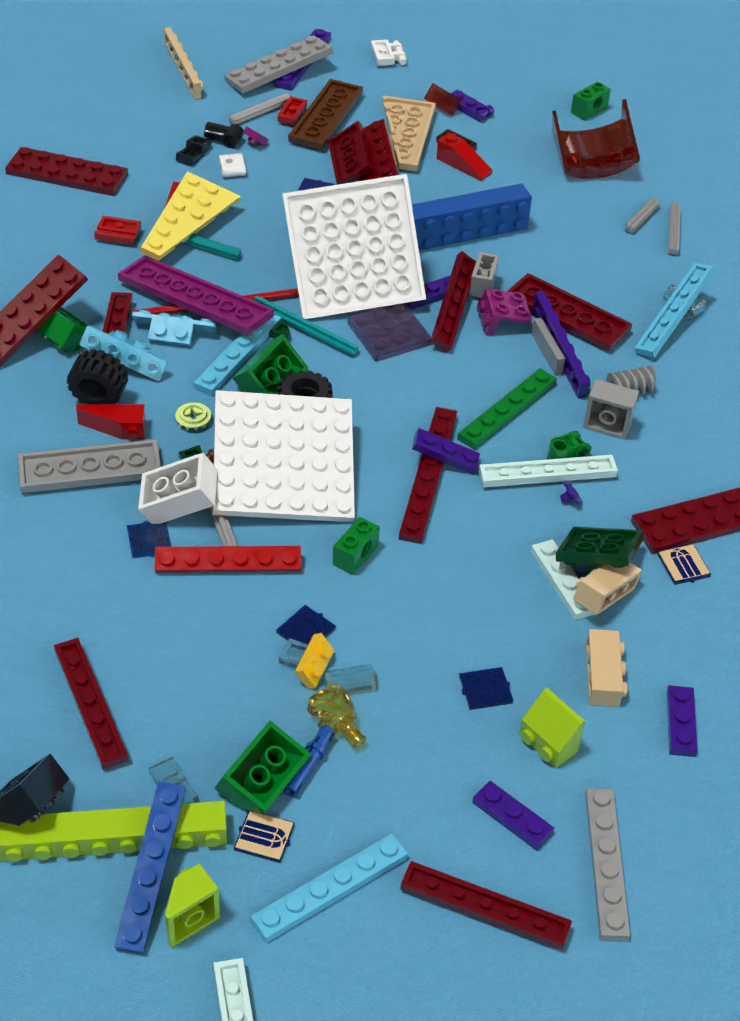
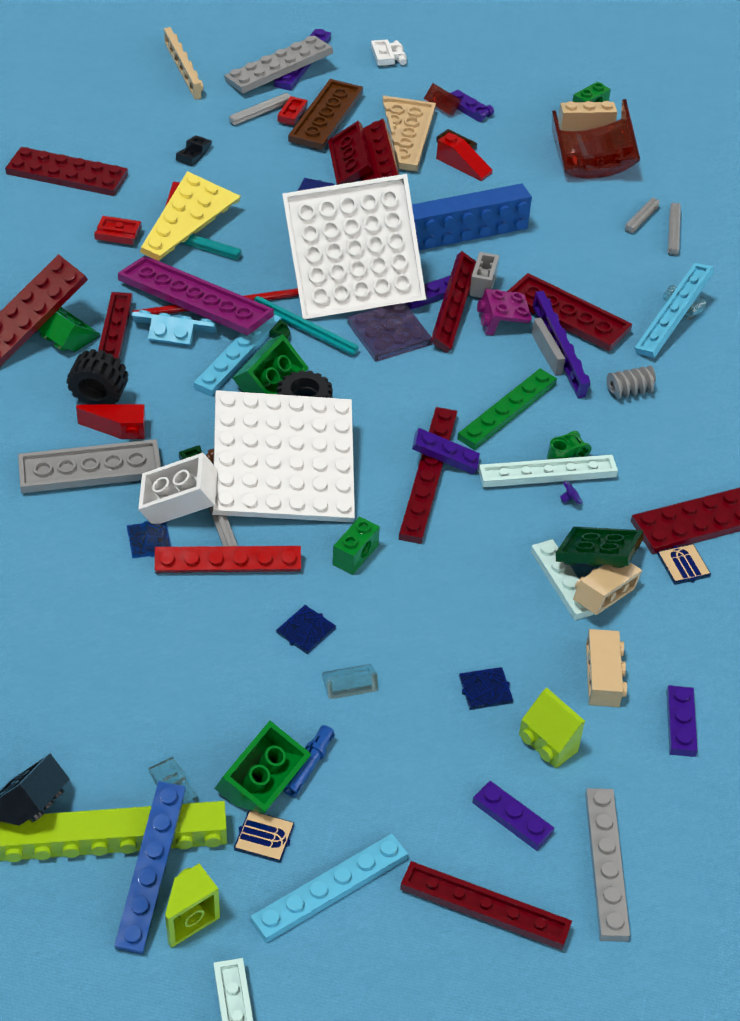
(91, 704): dark red plate -> none
(131, 353): medium azure bracket -> none
(200, 411): yellowish green gear -> none
(227, 135): black piece -> none
(232, 165): white piece -> none
(255, 137): magenta plate -> none
(292, 653): clear light blue plate -> none
(314, 661): yellow plate -> none
(337, 712): clear yellow piece -> none
(586, 115): none -> tan brick
(610, 409): light grey brick -> none

